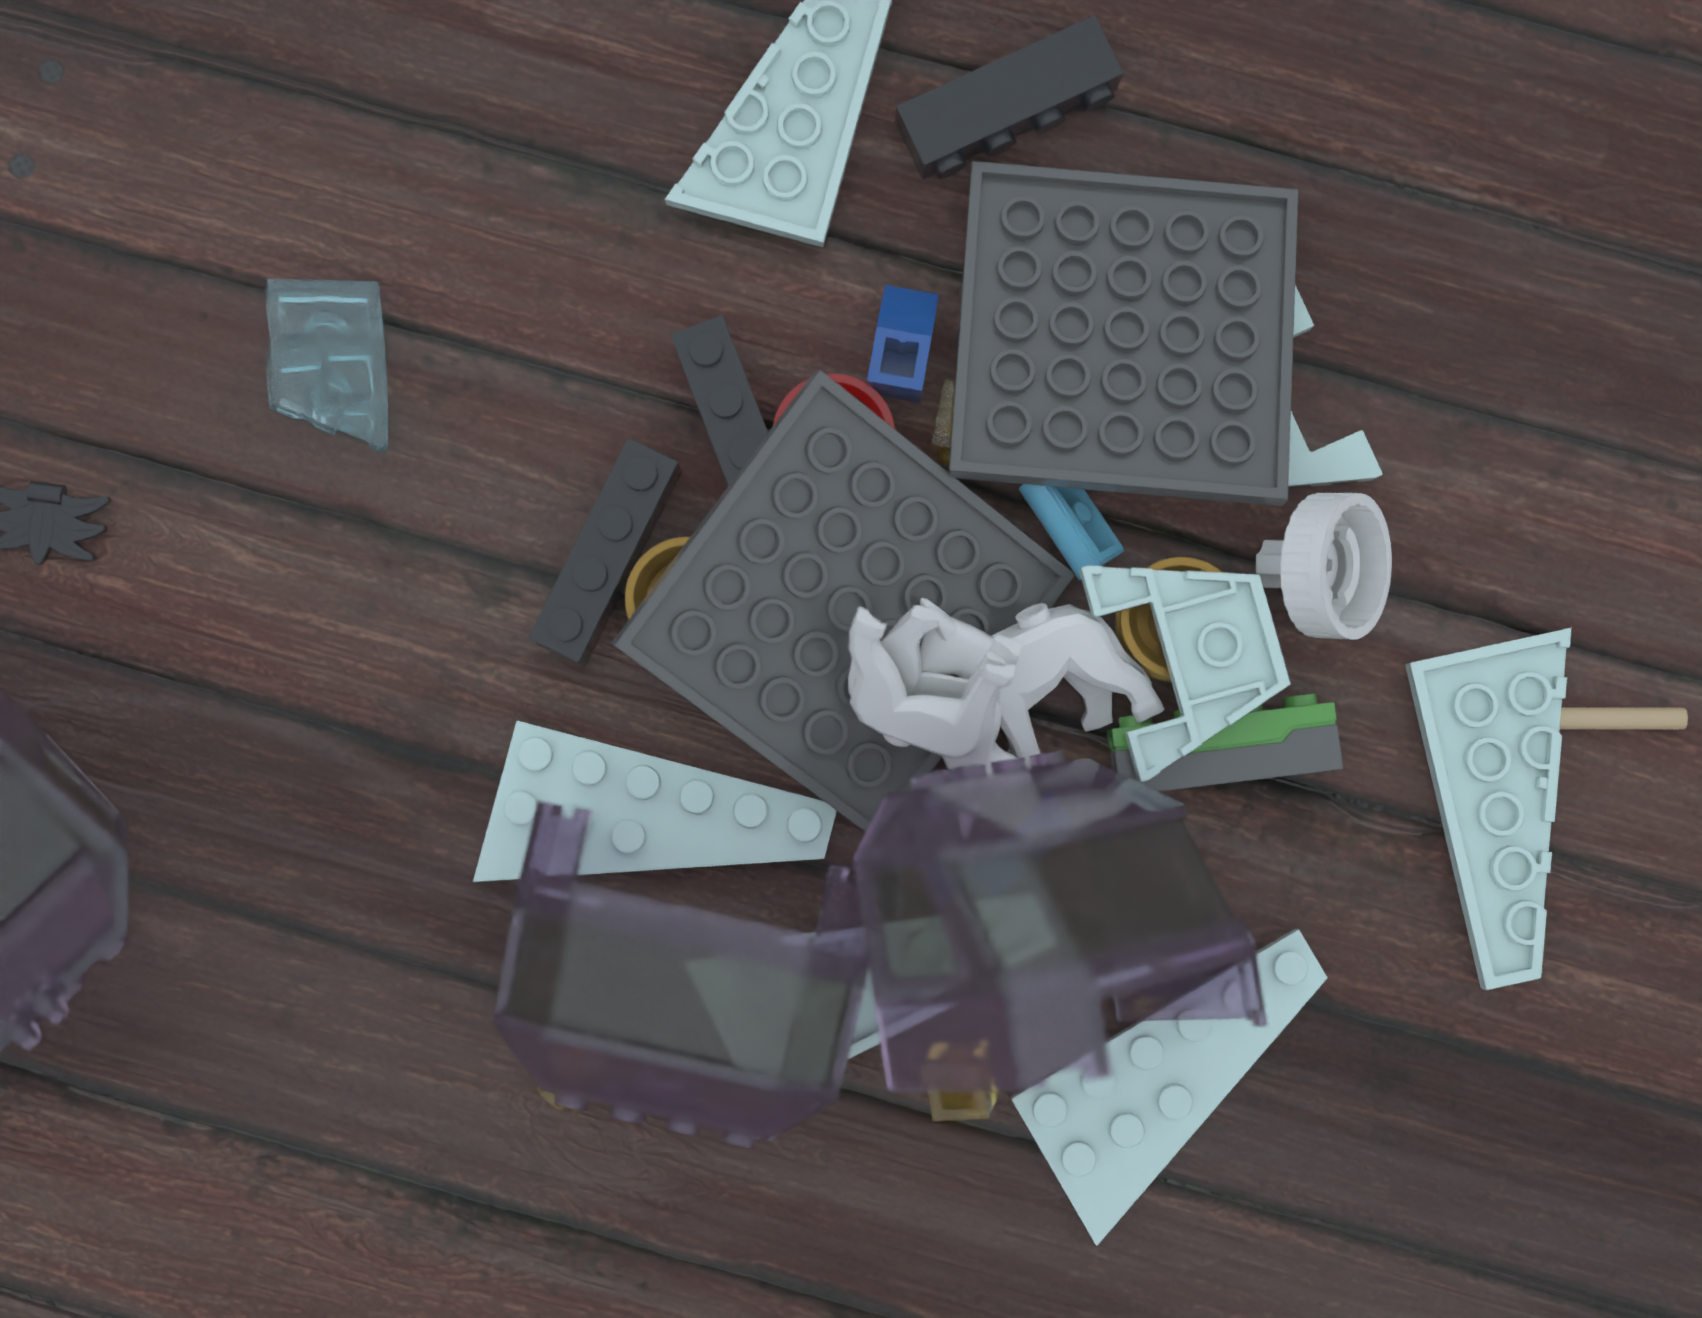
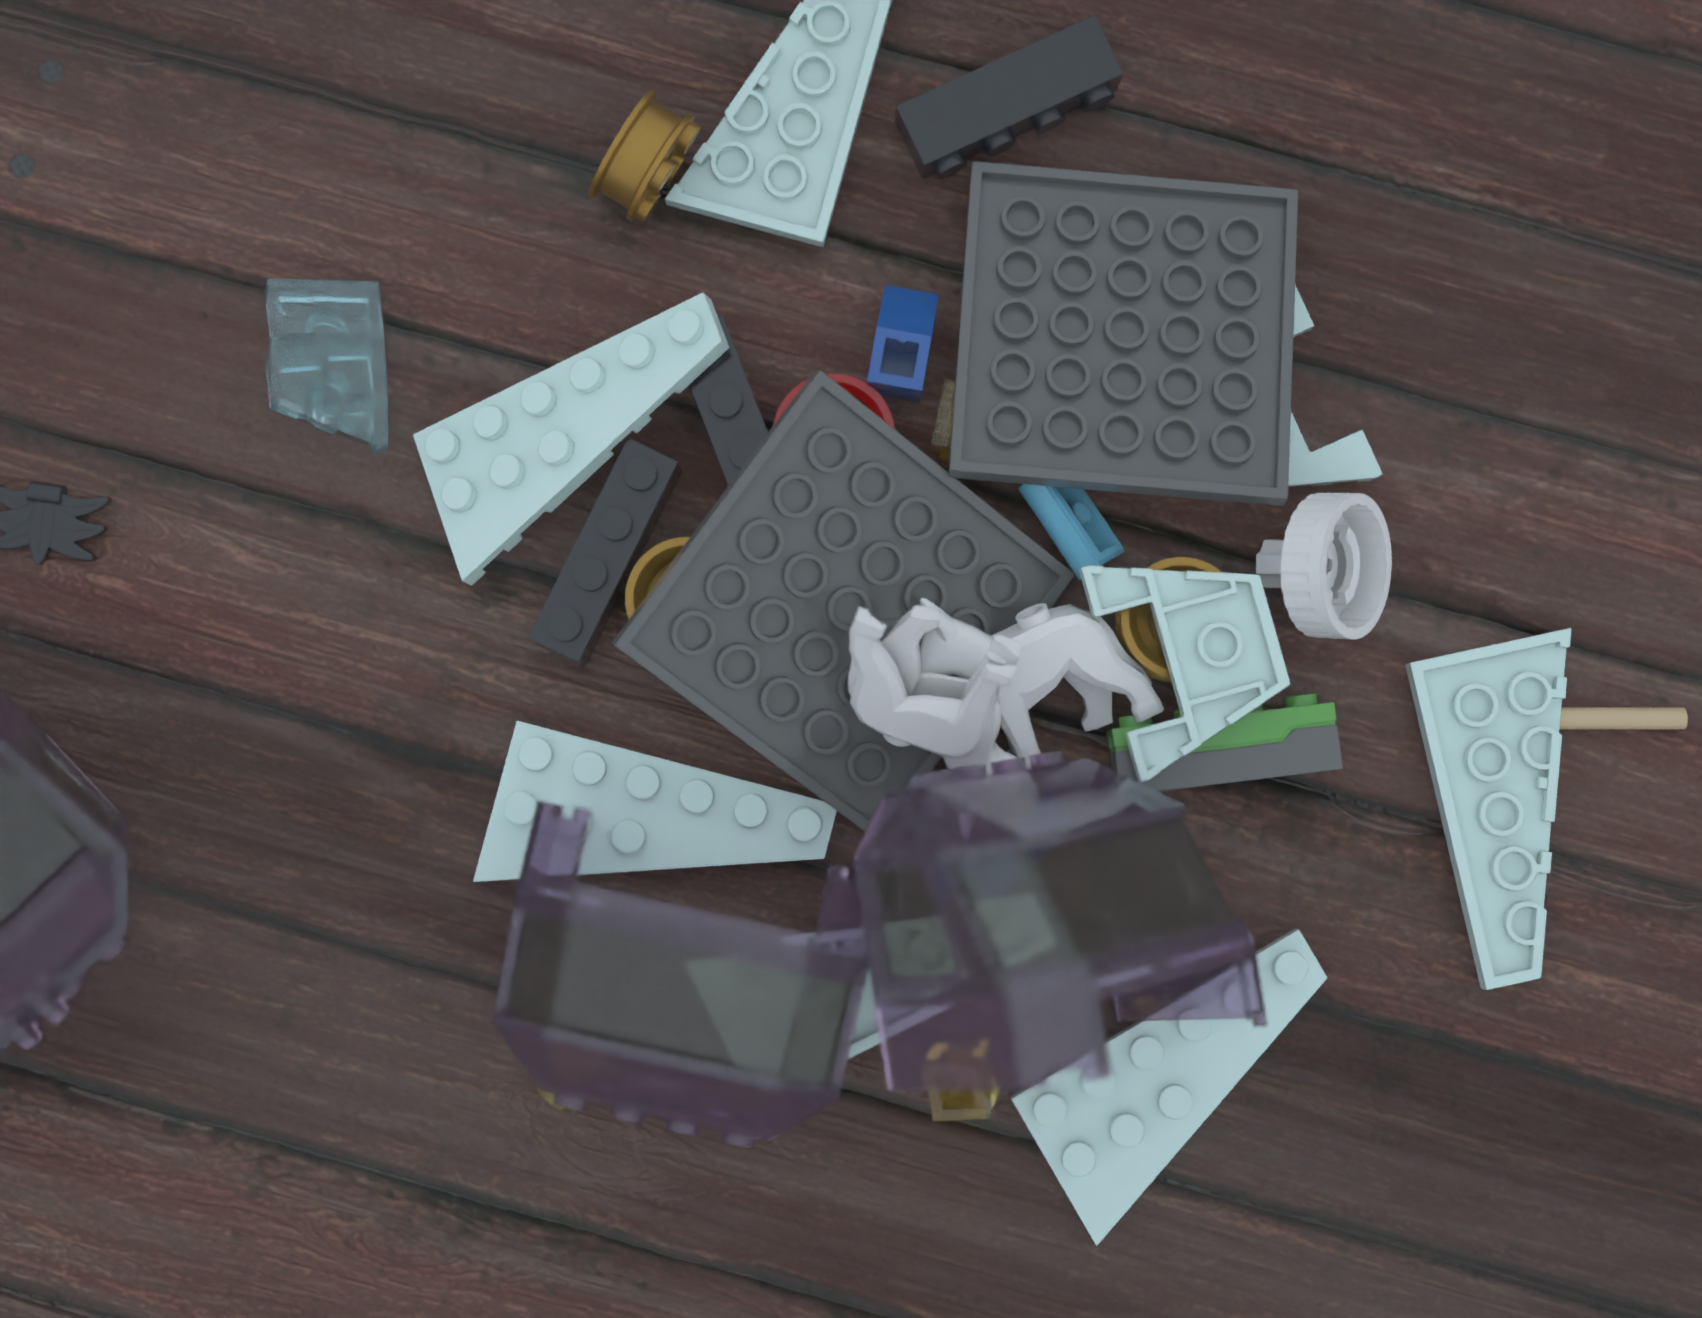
(546, 435): none -> light aqua wing
(644, 157): none -> pearl gold wheel

